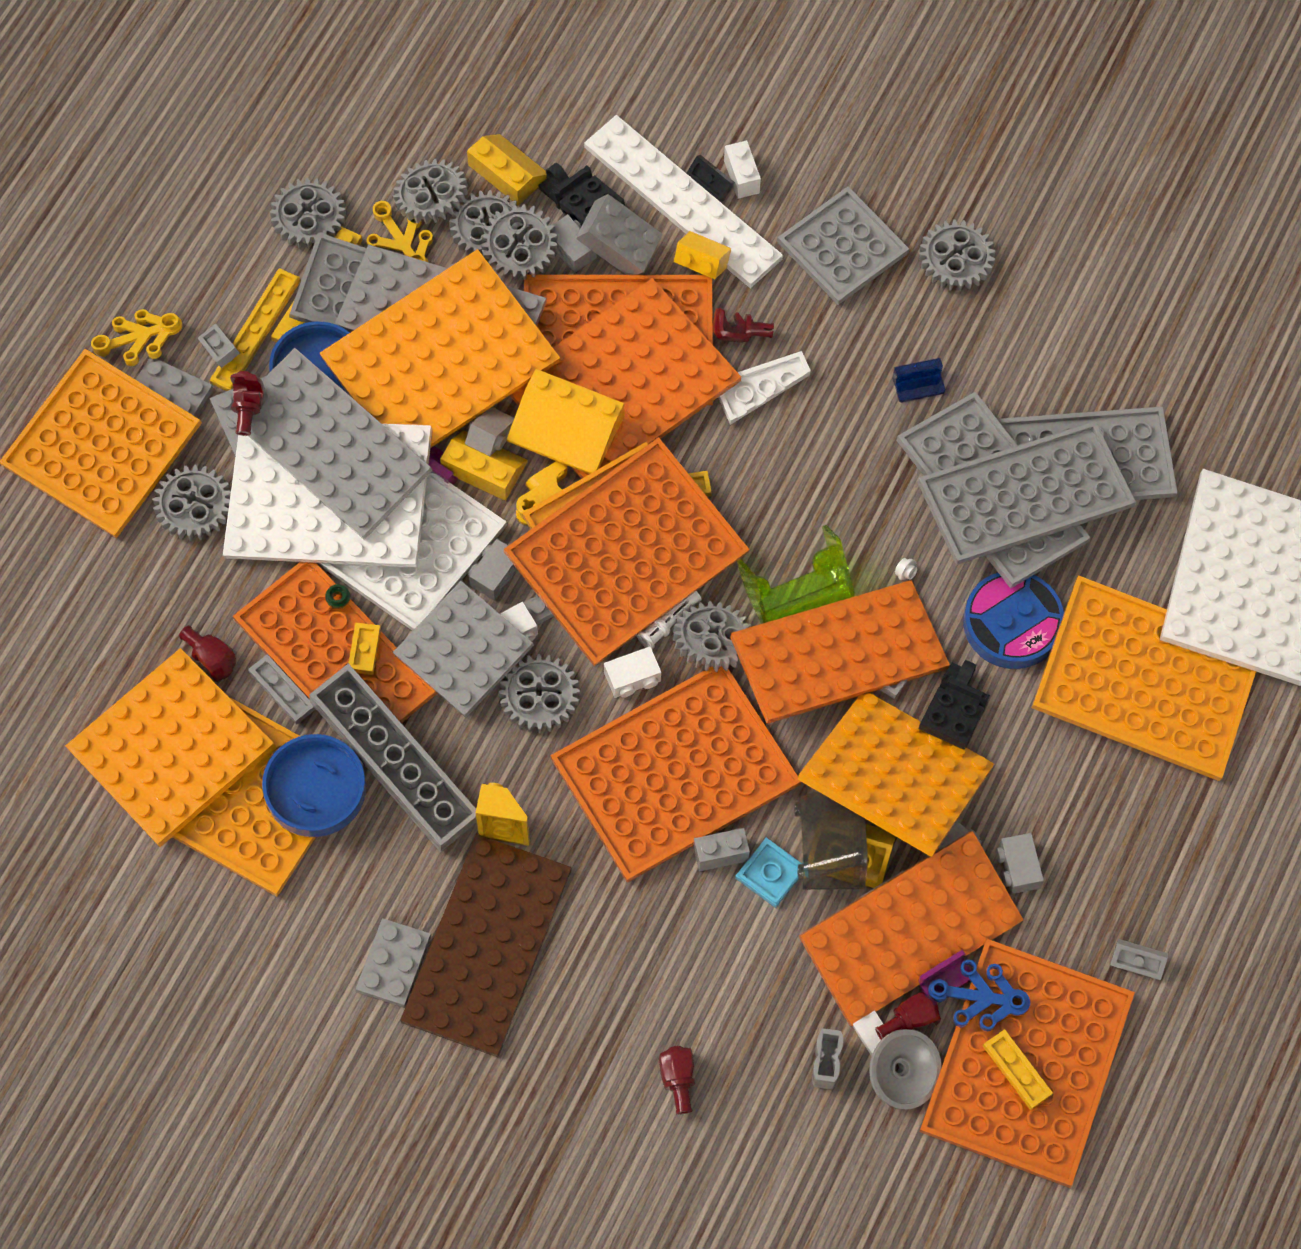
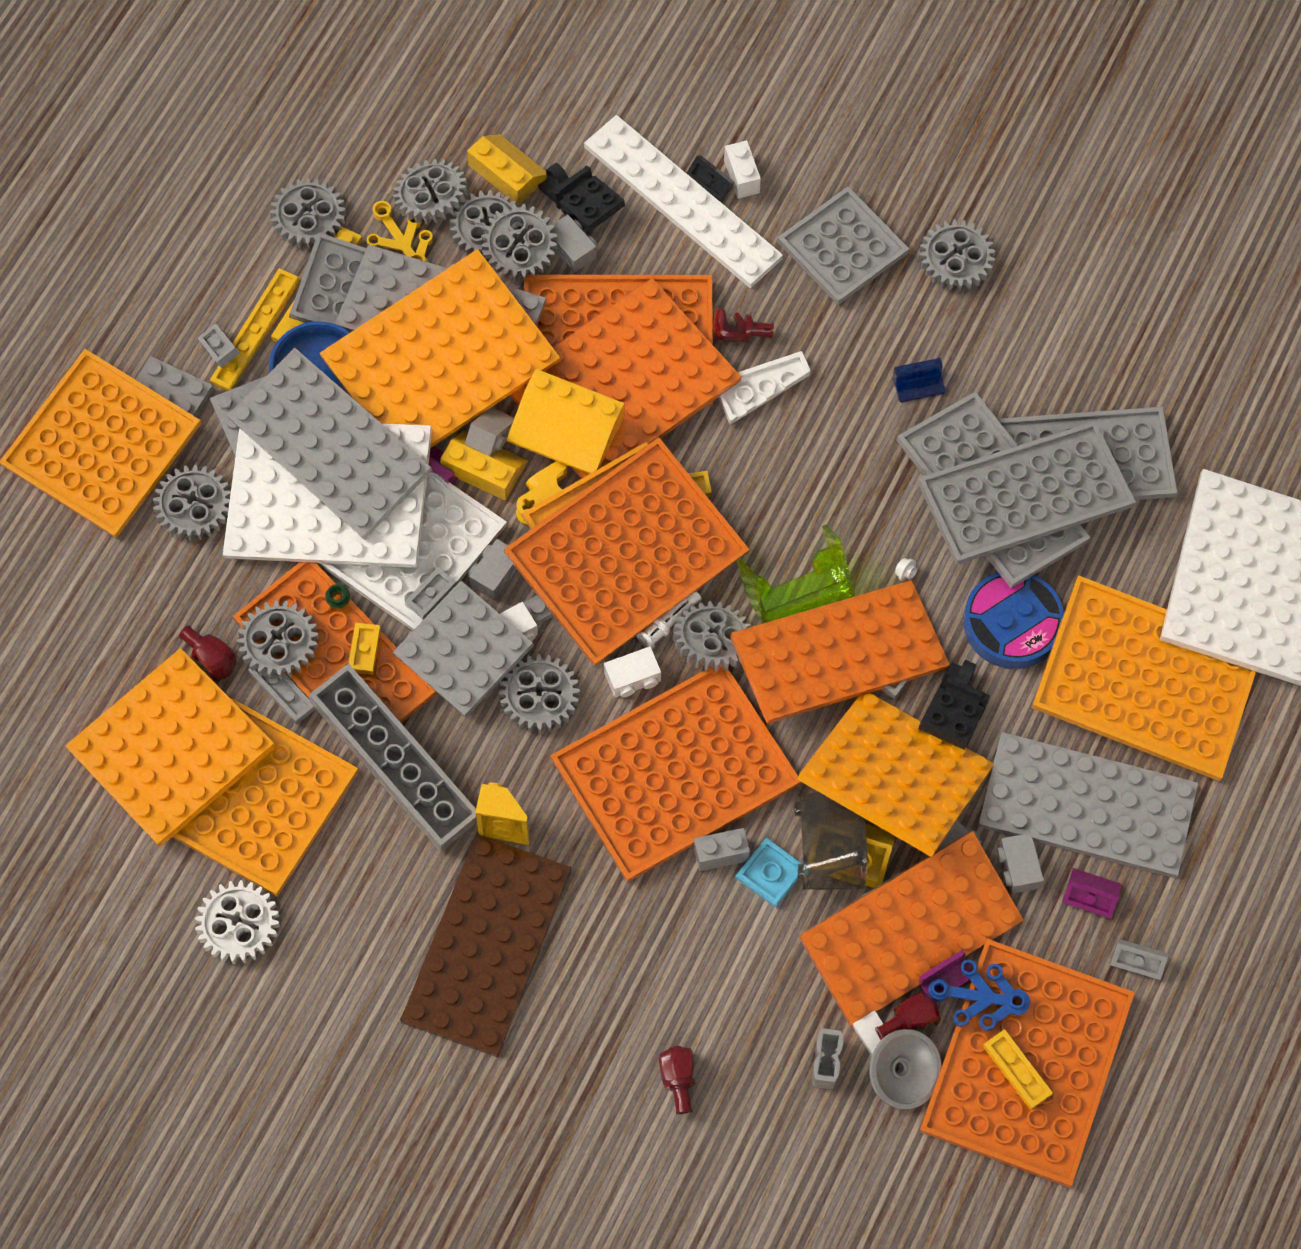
(163, 326): yellow plant -> none
(228, 942): none -> white gear
(248, 399): dark red piece -> none
(261, 627): none -> light grey gear
(314, 785): blue brick -> none
(393, 963): light grey plate -> none
(430, 593): none -> light grey plate
(619, 235): light grey brick -> none
(702, 255): yellow brick -> none
(1088, 805): none -> light grey plate
(1092, 893): none -> magenta panel

